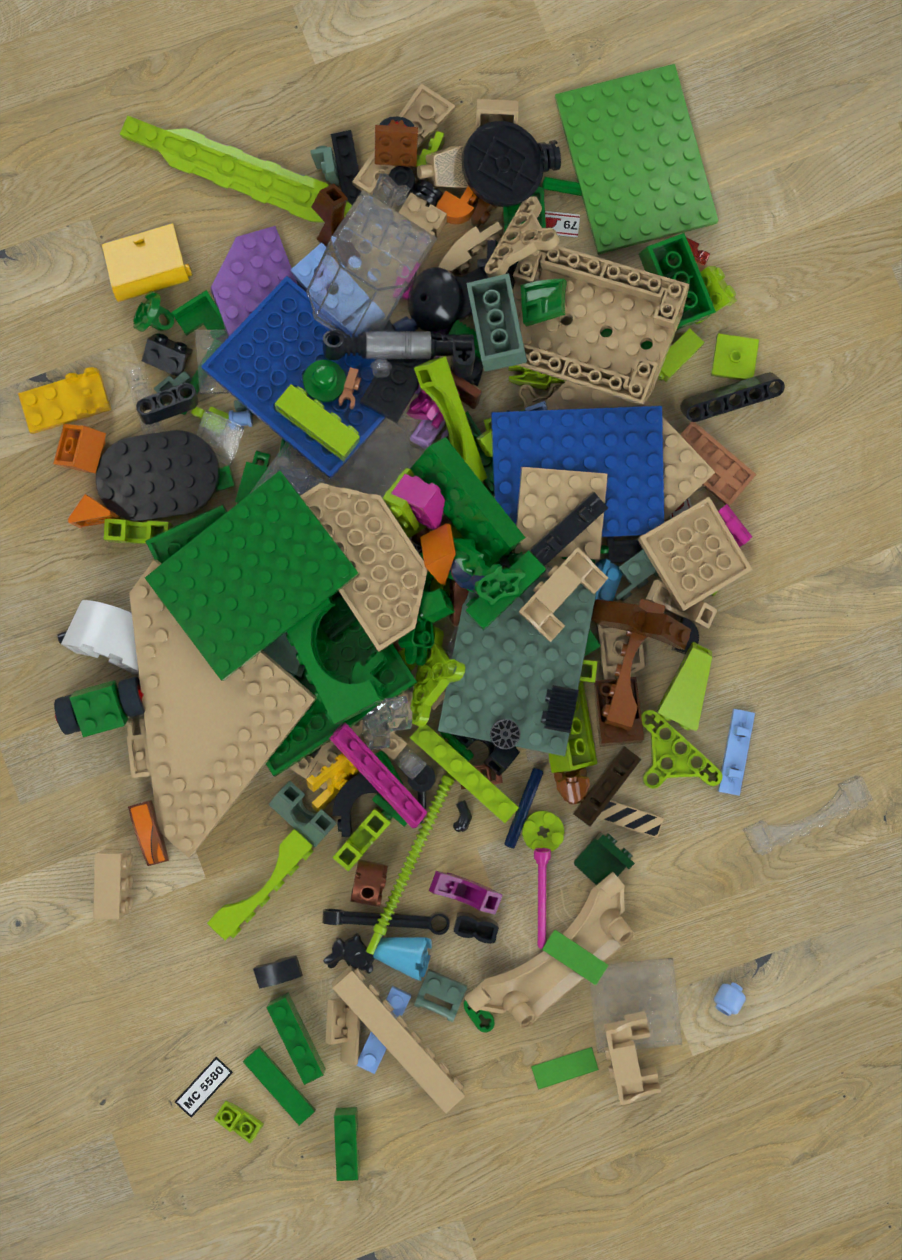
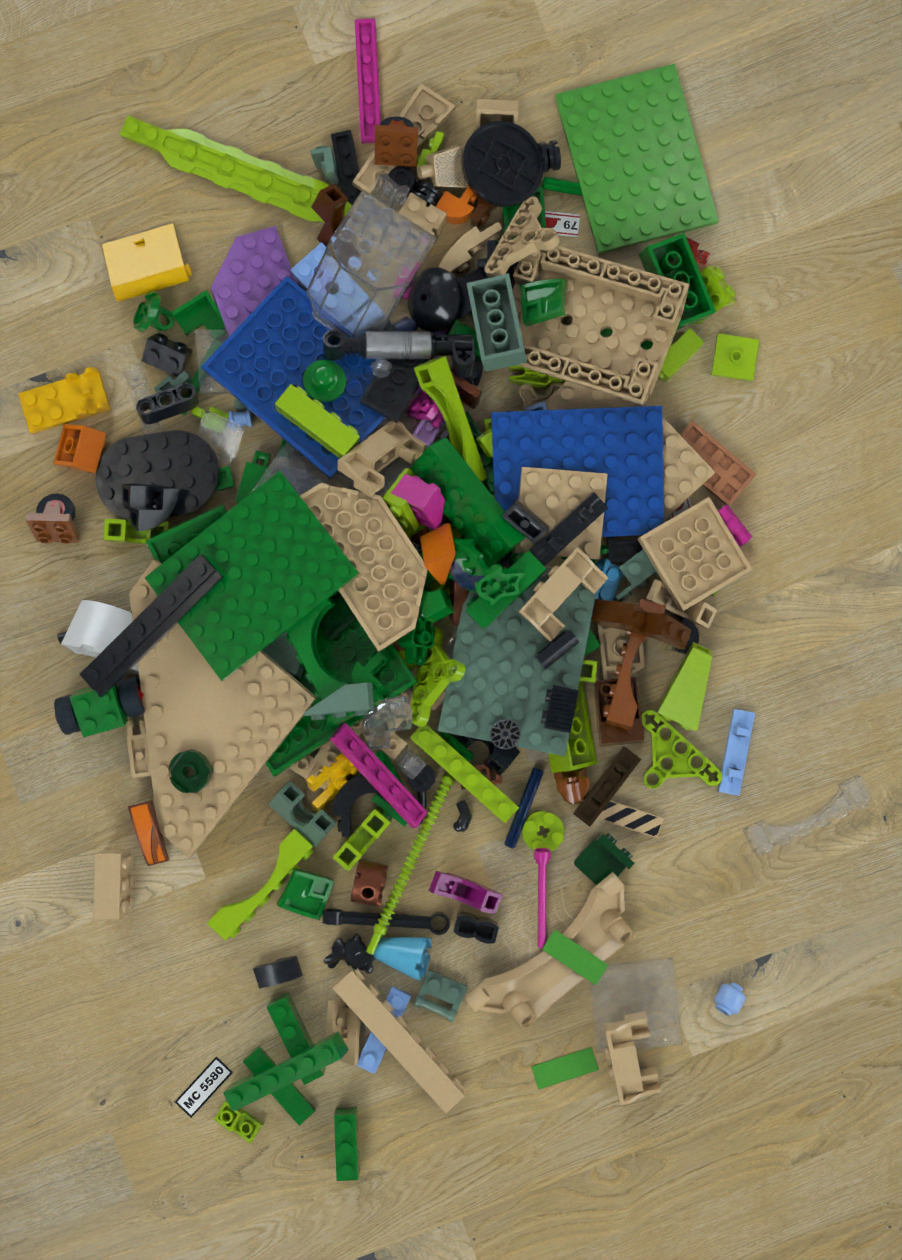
(54, 520): none -> dark orange plate
(90, 513): orange slope -> none
(148, 504): none -> black brick
(151, 625): none -> black plate
(201, 768): none -> dark green plate
(294, 1068): none -> green arch
(306, 894): none -> green plate
(349, 698): none -> sand green slope
(352, 383): nougat plate -> none
(367, 78): none -> dark pink tile
(376, 453): none -> tan bracket
(474, 1016): green beam -> none
(525, 521): none -> black brick
(556, 649): none -> black brick
(742, 397): black beam -> none

